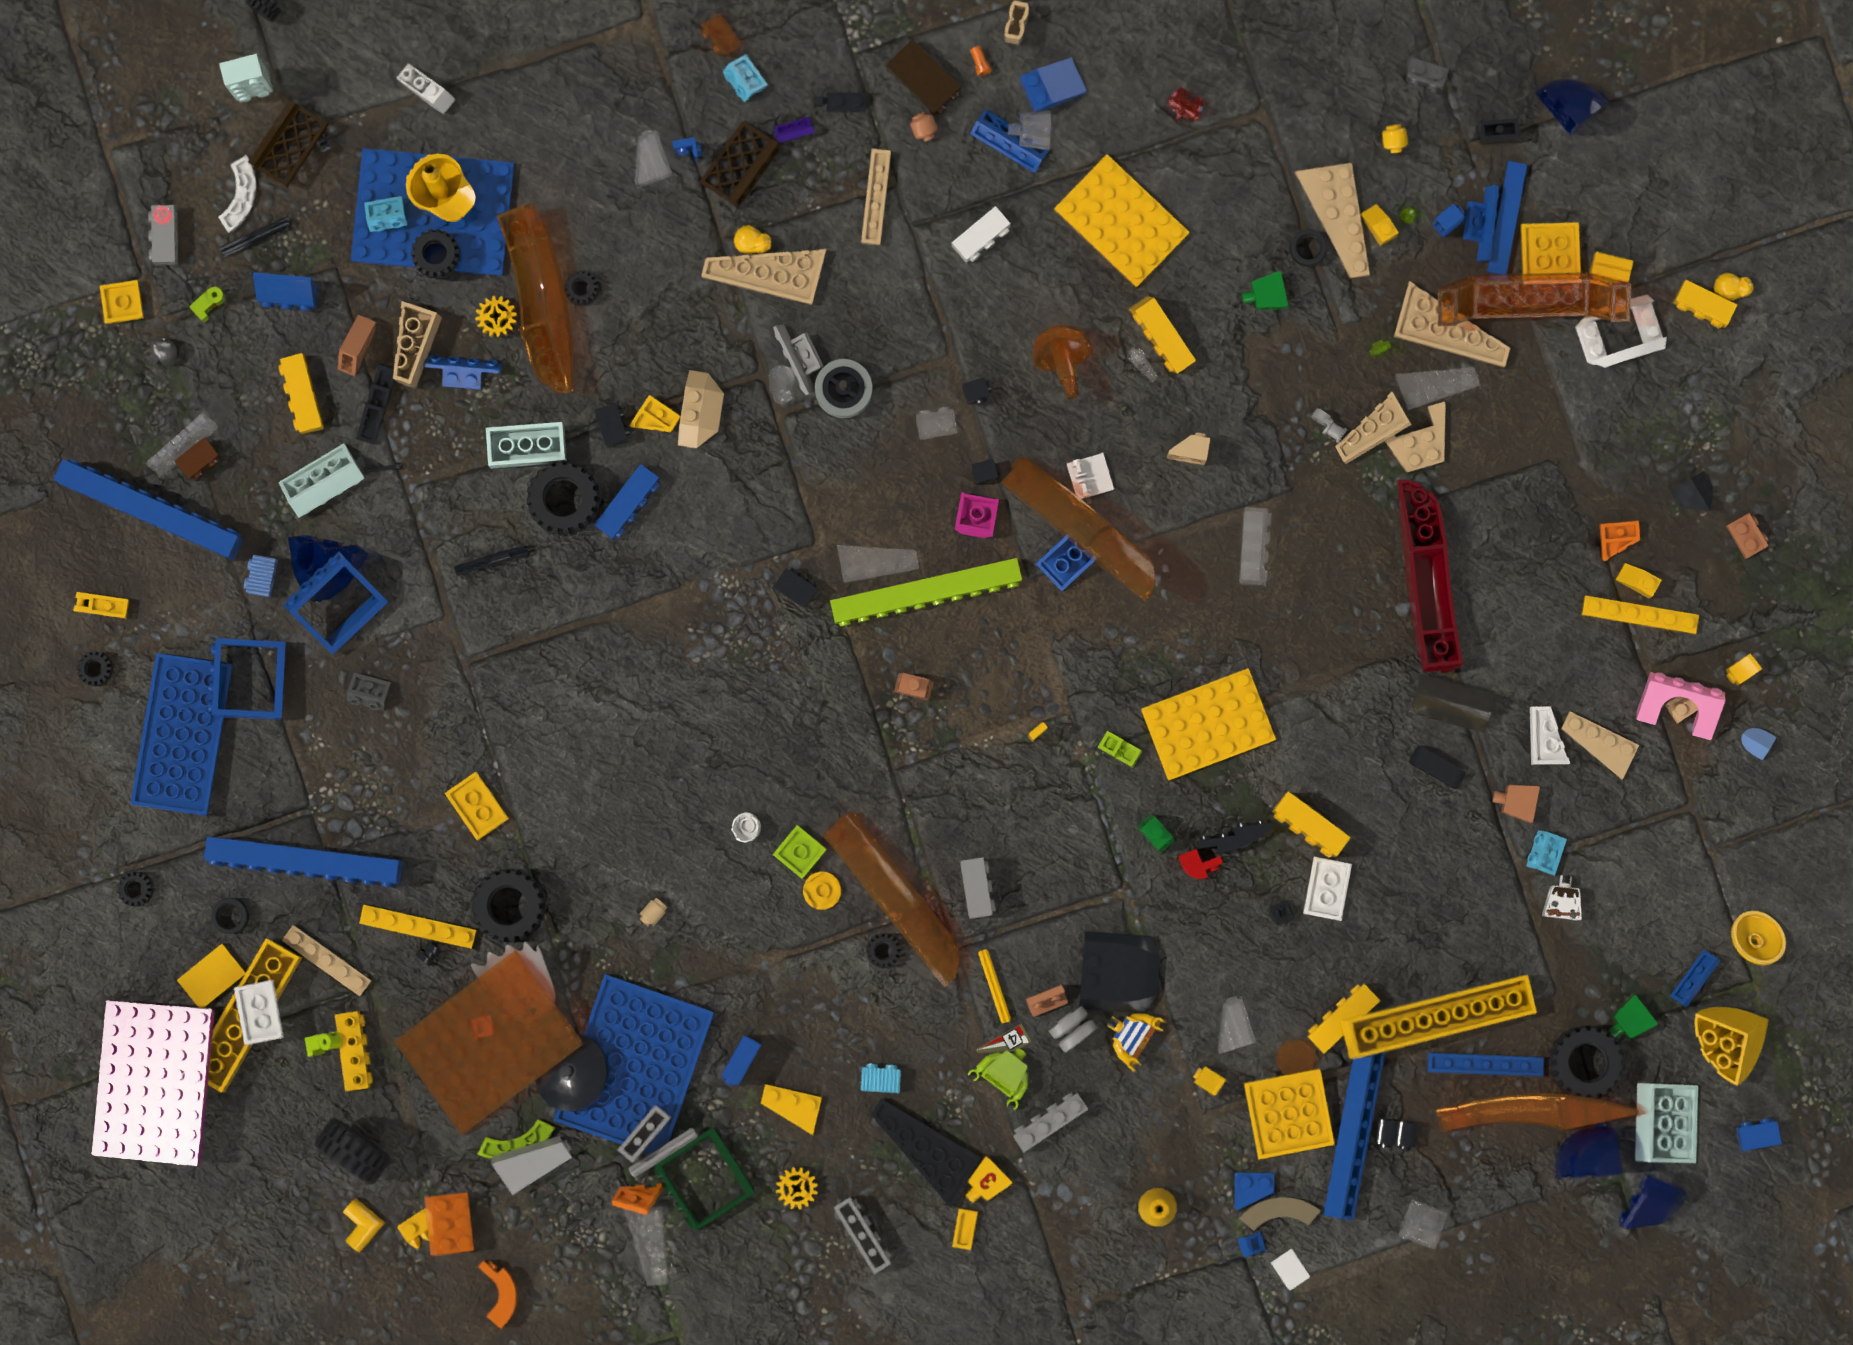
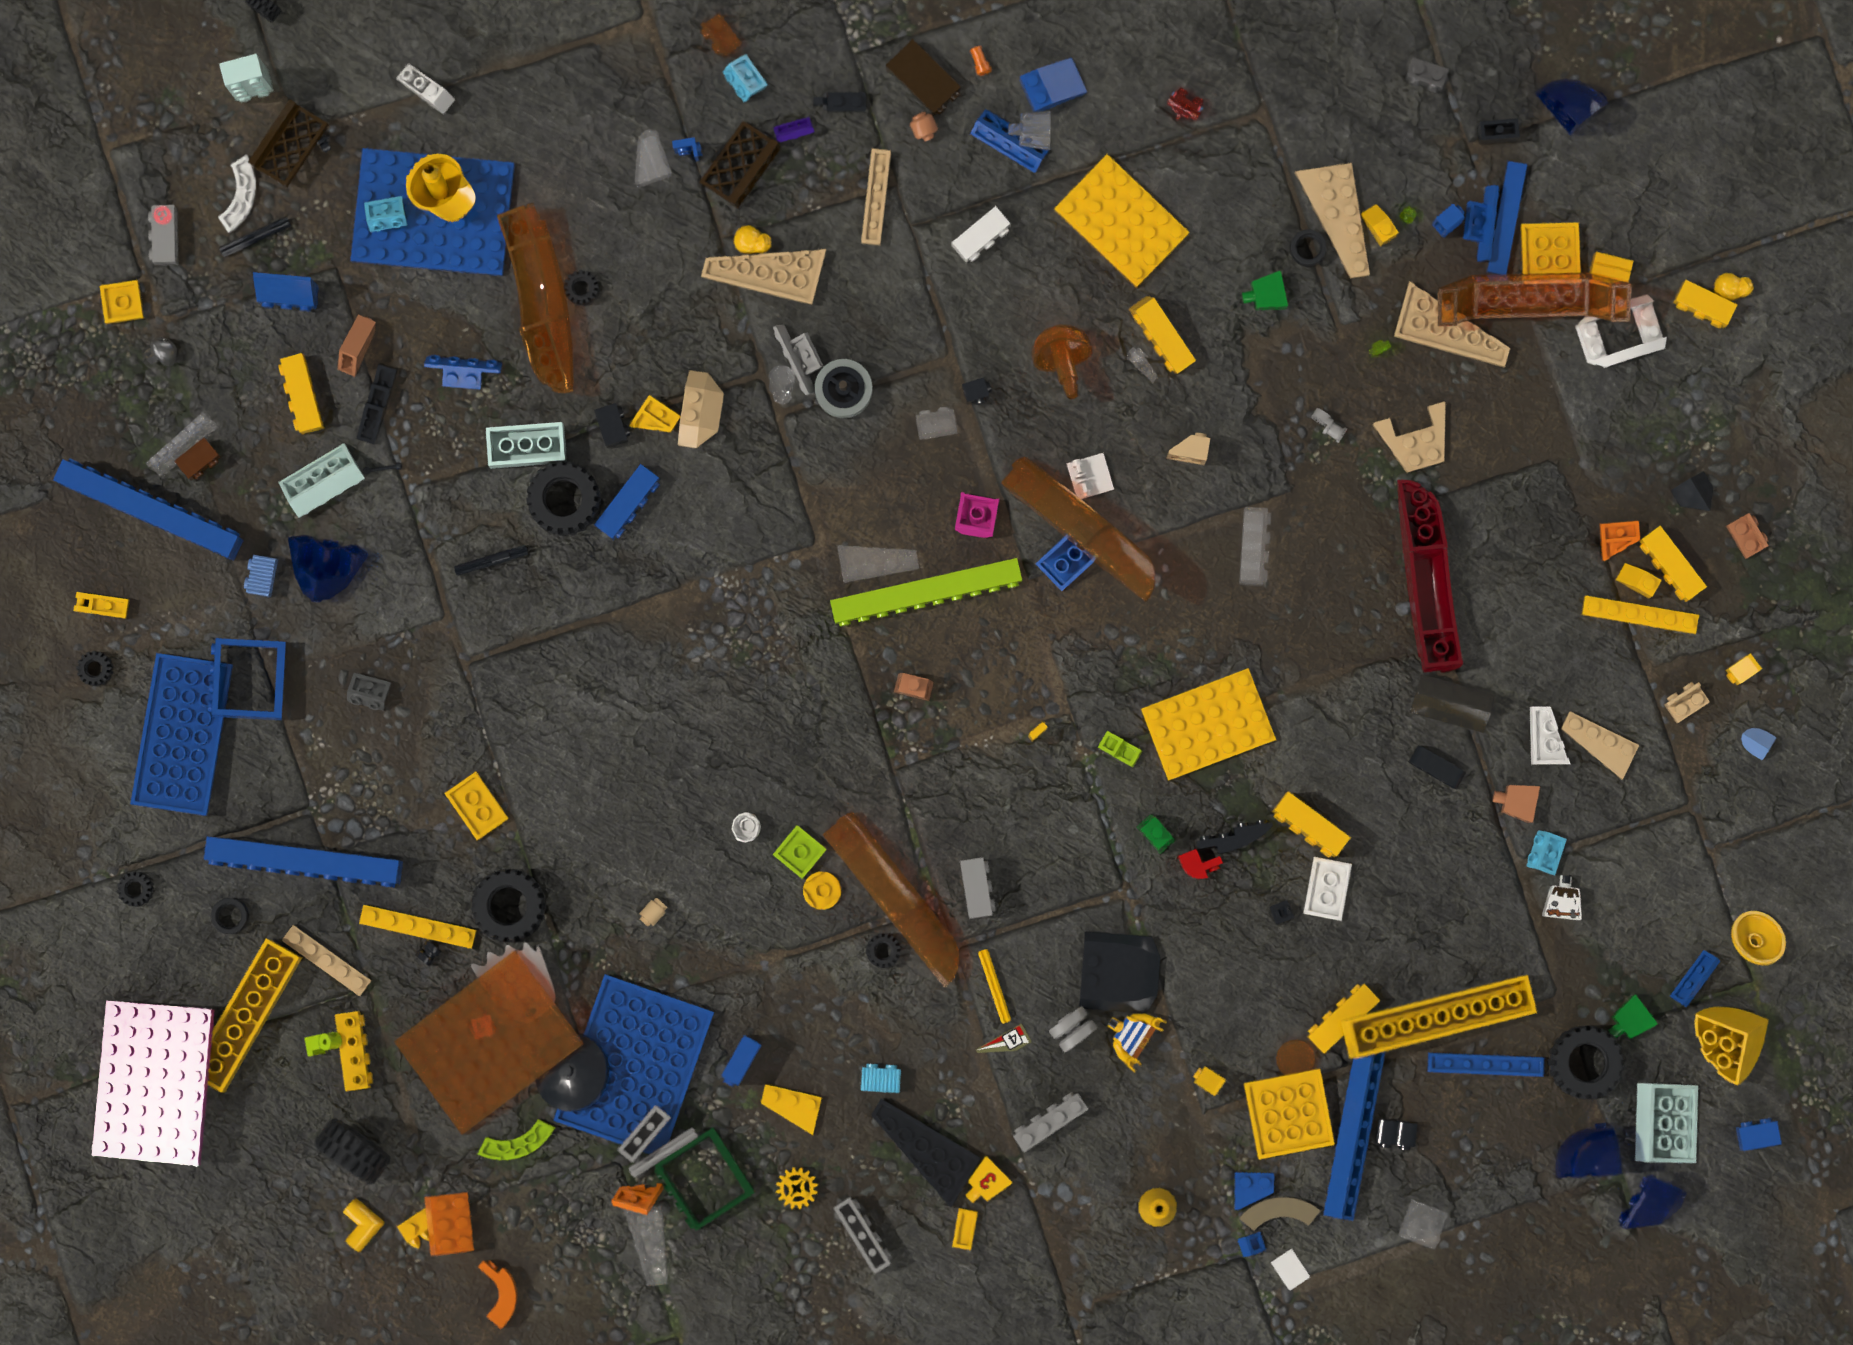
(206, 302): lime leg -> none
(211, 976): yellow tile -> none
(259, 1012): white tile -> none
(354, 622): blue window -> none
(414, 342): tan wedge -> none
(447, 265): black tyre -> none
(487, 317): yellow gear -> none
(529, 1163): light grey slope -> none
(796, 588): black brick -> none
(984, 471): black panel -> none
(1006, 1073): lime torso -> none
(1015, 26): tan brick -> none
(1047, 1000): nougat bracket -> none
(1234, 1026): clear slope -> none
(1377, 427): tan wing -> none
(1394, 138): yellow head -> none
(1428, 387): clear wing -> none
(1542, 1109): clear orange slope -> none
(1662, 688): bright pink arch -> none
(1672, 563): none -> yellow brick

